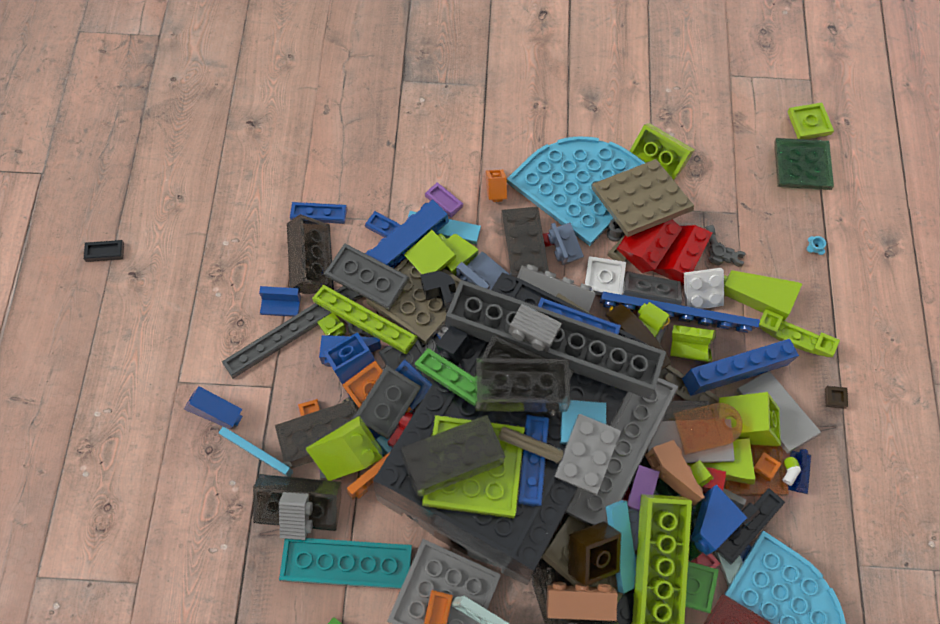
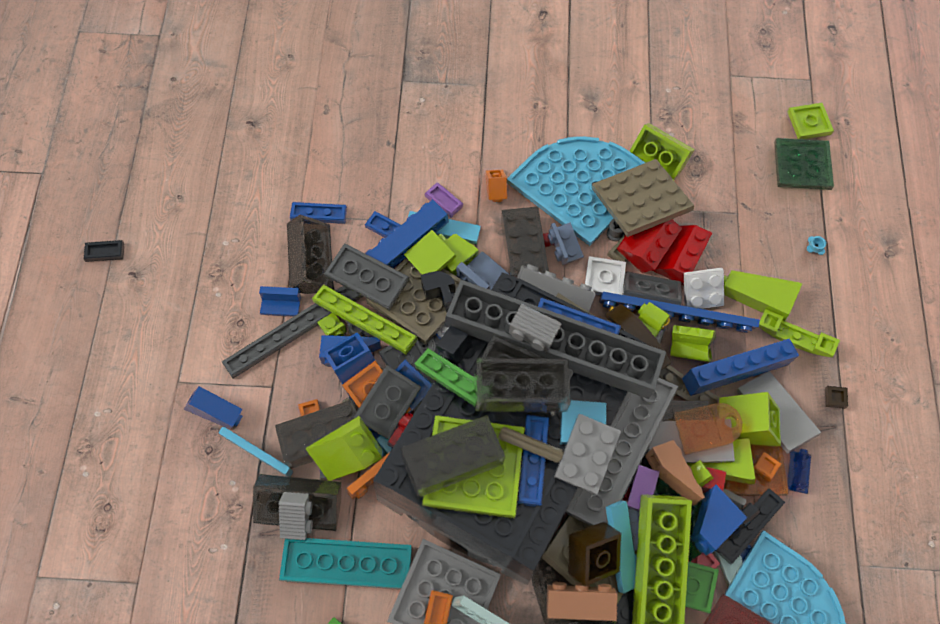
(720, 253): dark grey piece -> none
(793, 470): white arm -> none

